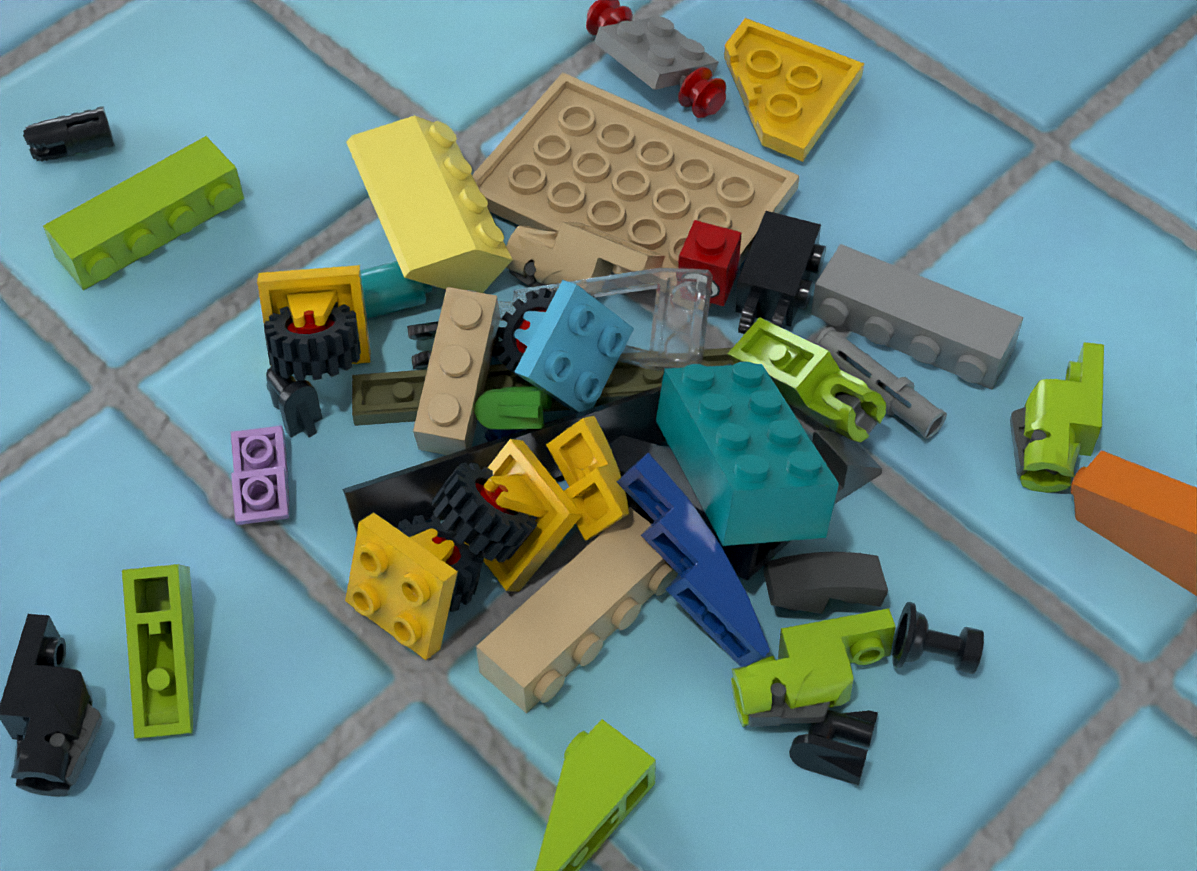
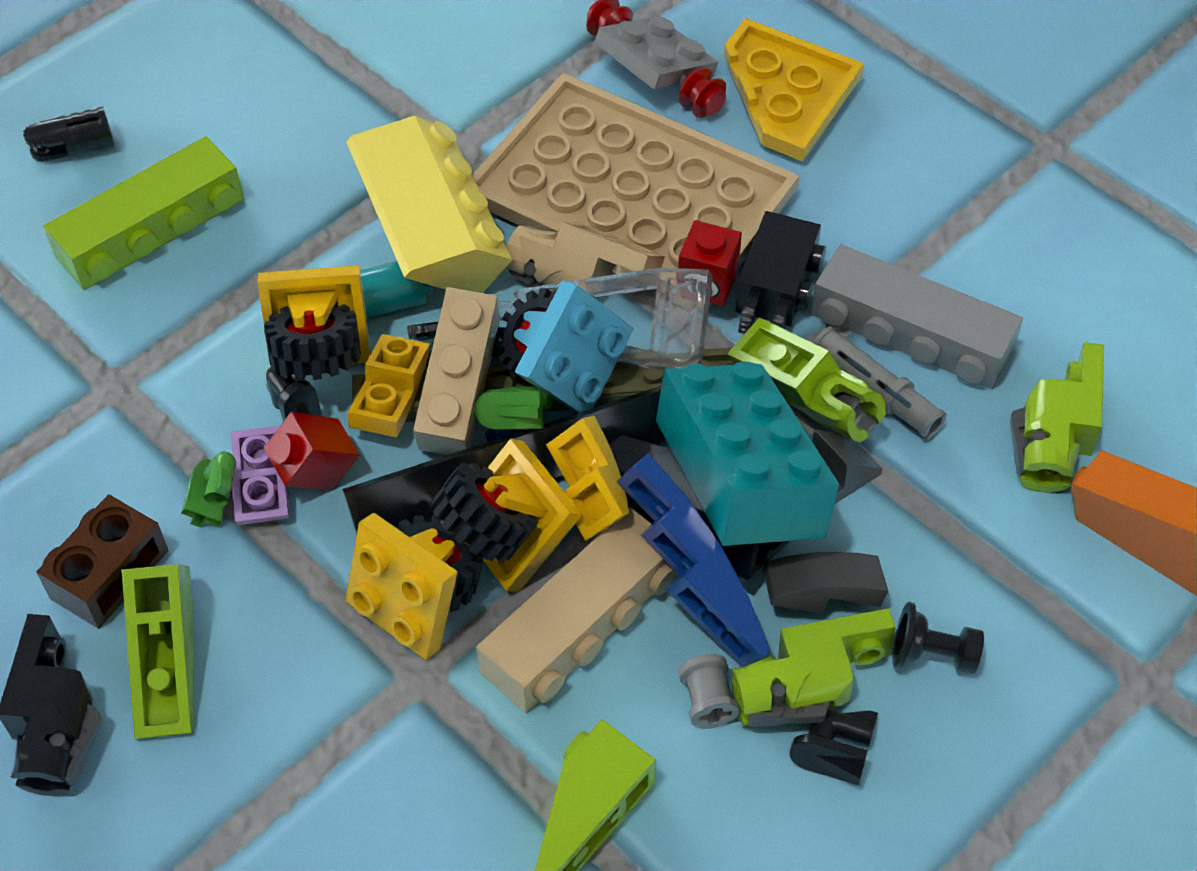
(95, 554): none -> reddish brown brick
(209, 489): none -> bright green piece
(311, 451): none -> red brick
(390, 385): none -> yellow slope
(708, 691): none -> light grey bush

